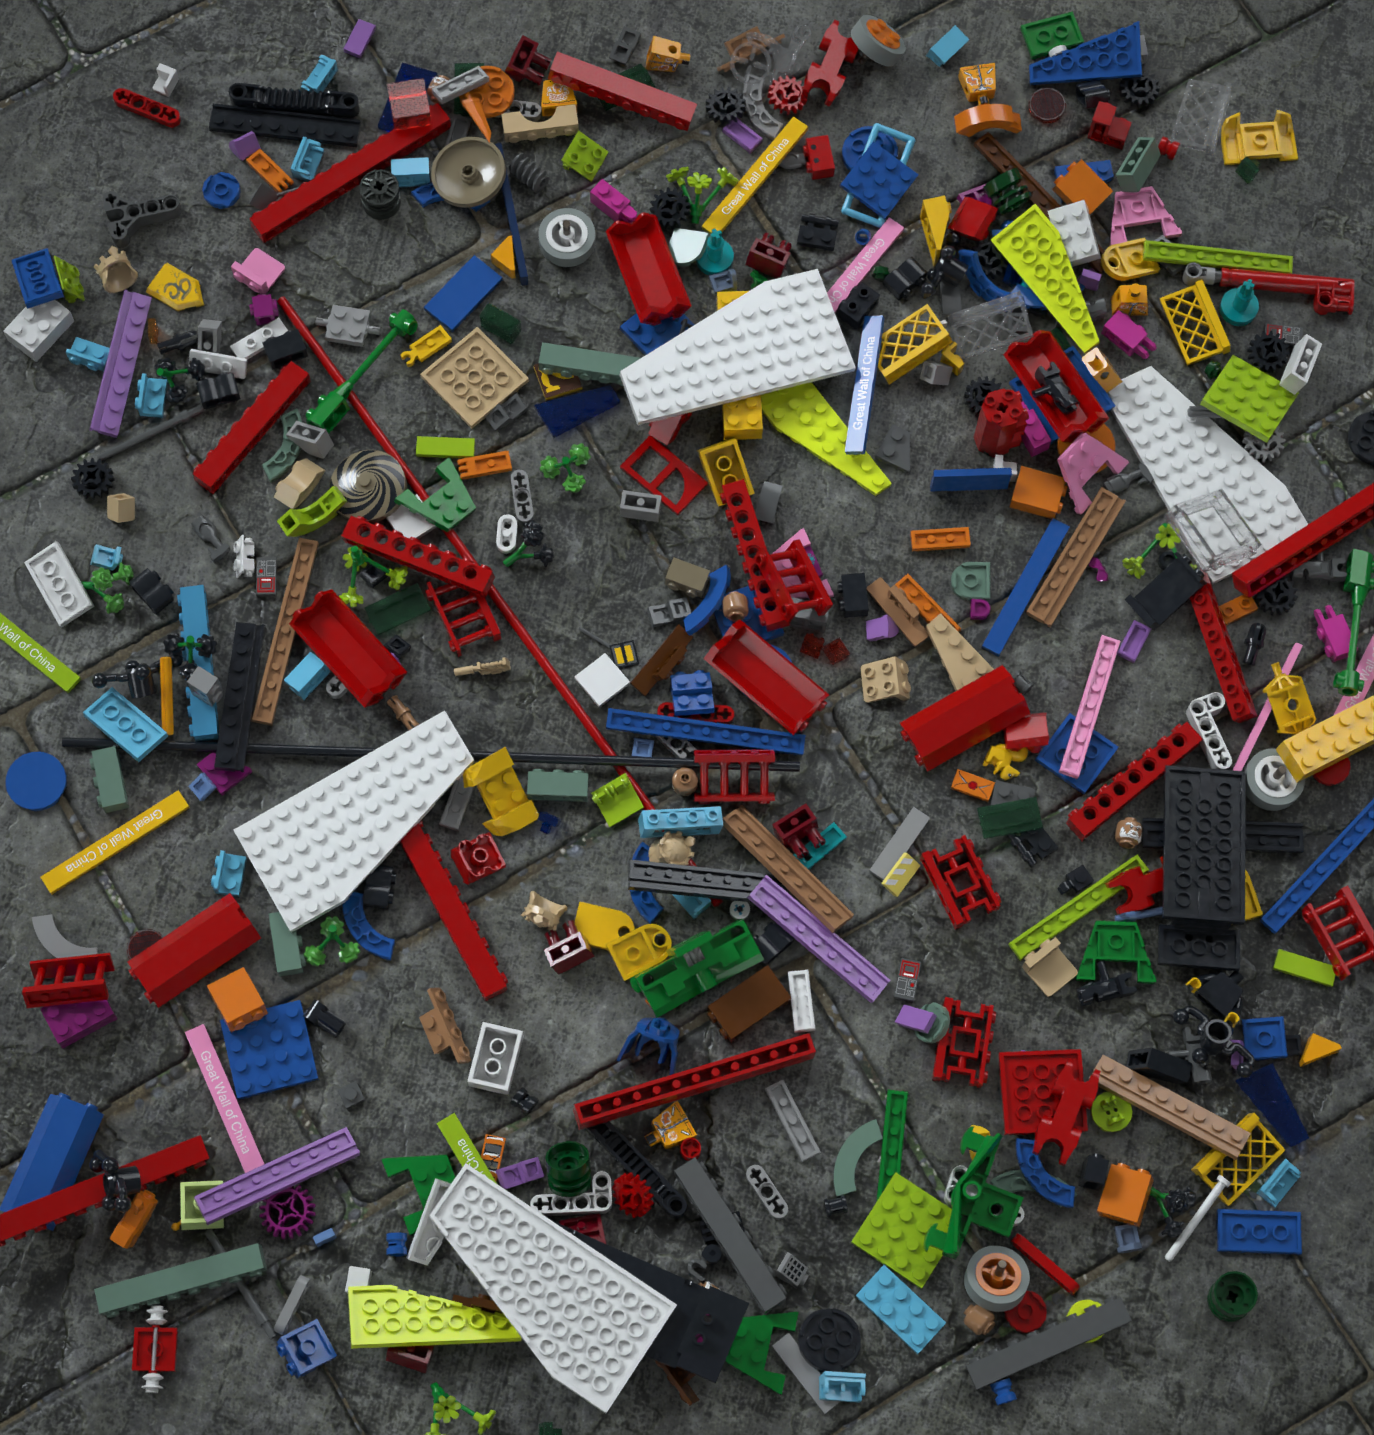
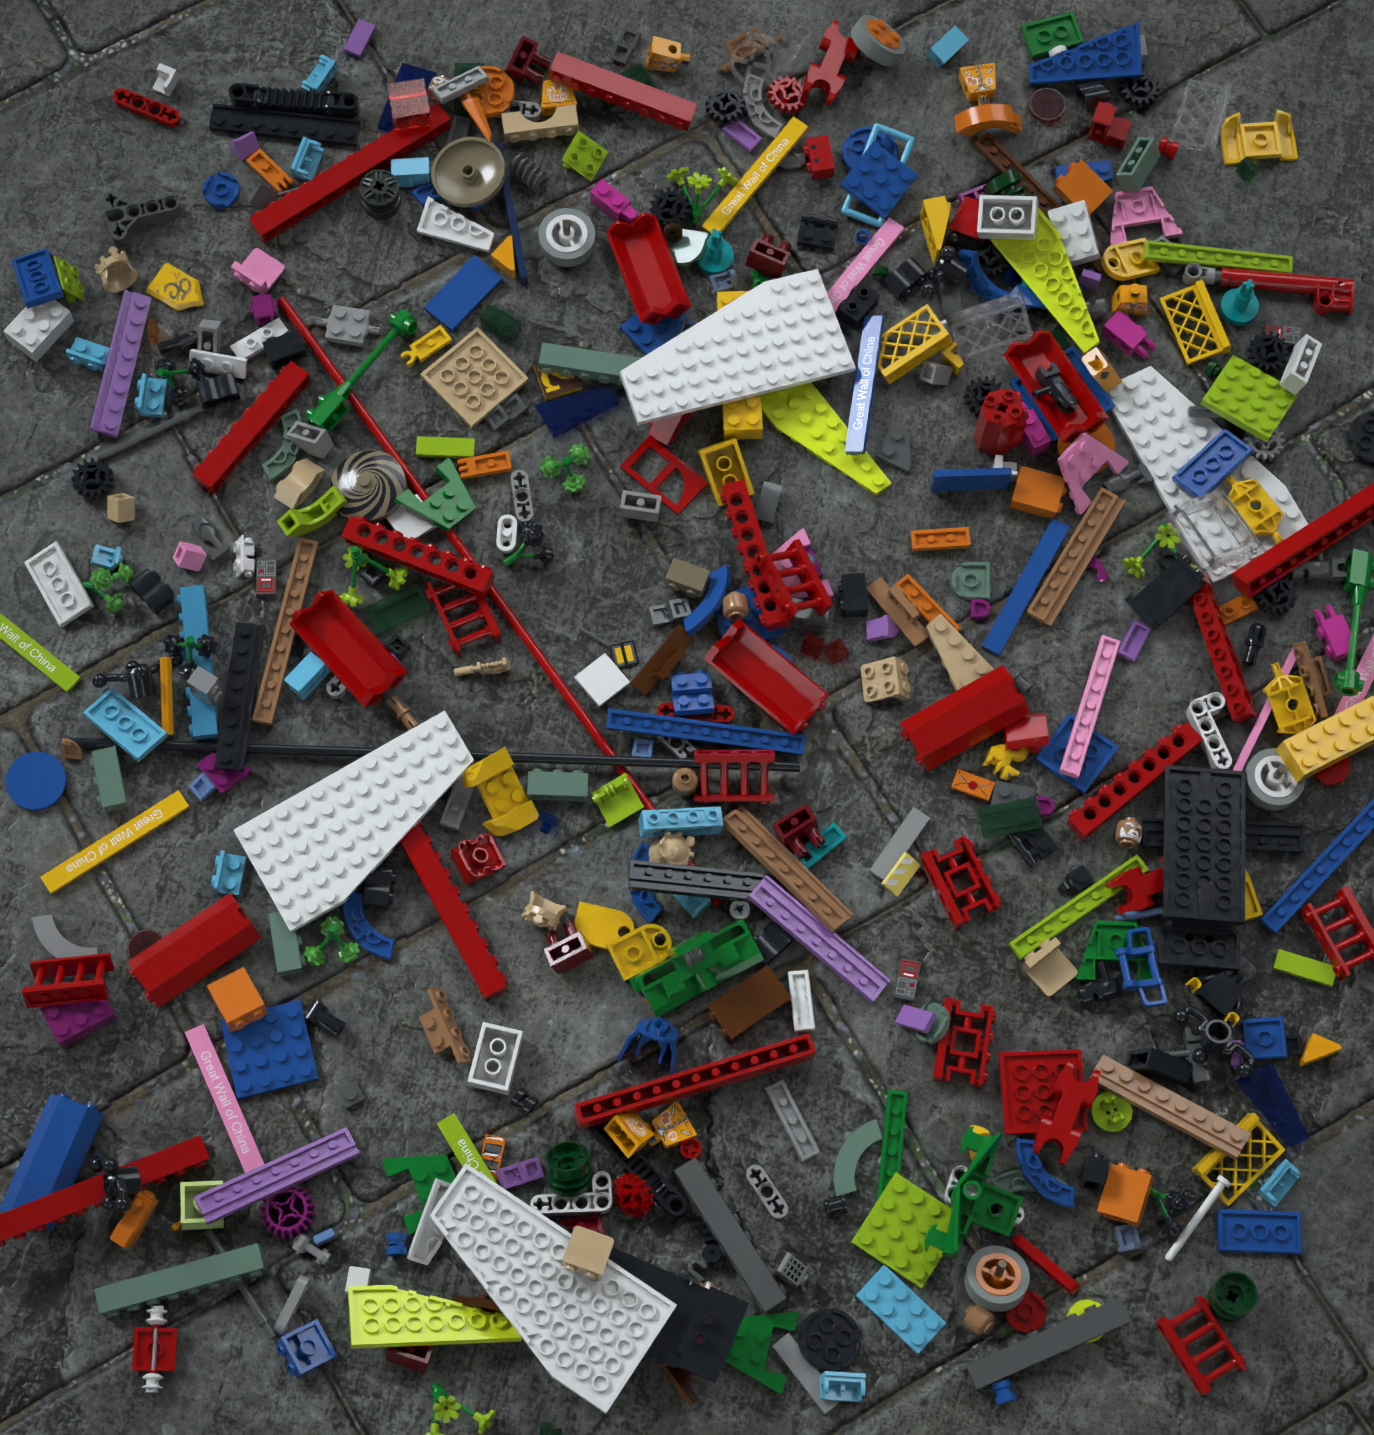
(71, 749): none -> medium nougat tile
(189, 556): none -> bright pink panel
(302, 1243): none -> light grey bar
(446, 225): none -> white wing
(587, 1252): none -> tan bracket
(629, 1132): none -> light orange torso
(673, 232): none -> dark brown tile
(1007, 217): none -> white brick
(1045, 805): none -> magenta tile
(1149, 951): none -> blue bar
(1191, 1364): none -> red fence
(1213, 464): none -> blue tile
(1261, 521): none -> yellow plate
(1314, 678): none -> medium nougat bracket

